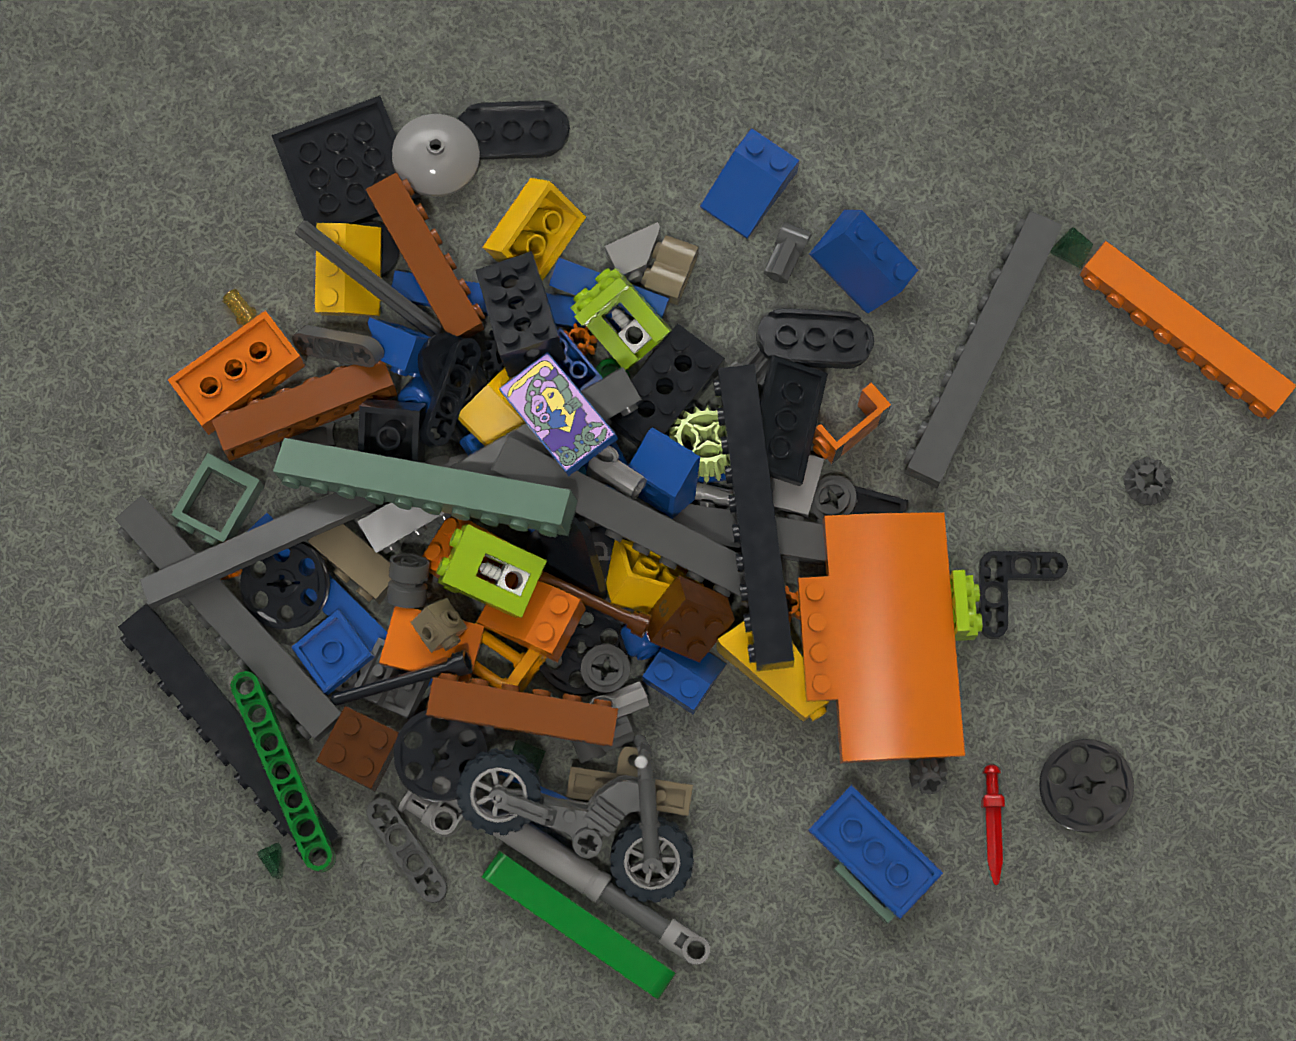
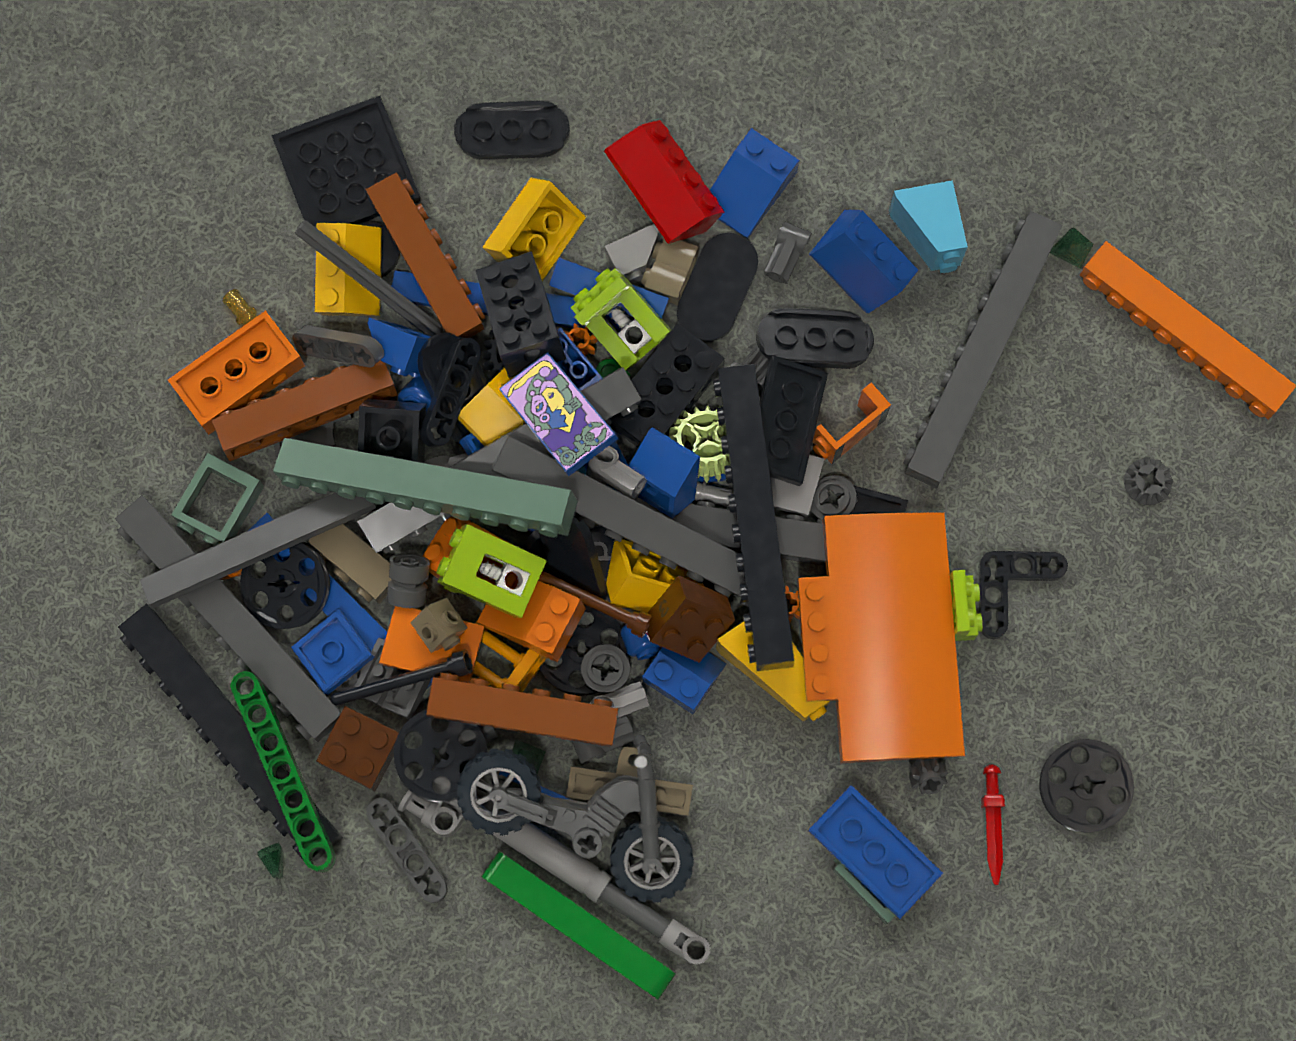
(441, 170): light grey dish -> none
(664, 182): none -> red slope
(717, 286): none -> black tile
(931, 223): none -> medium azure slope

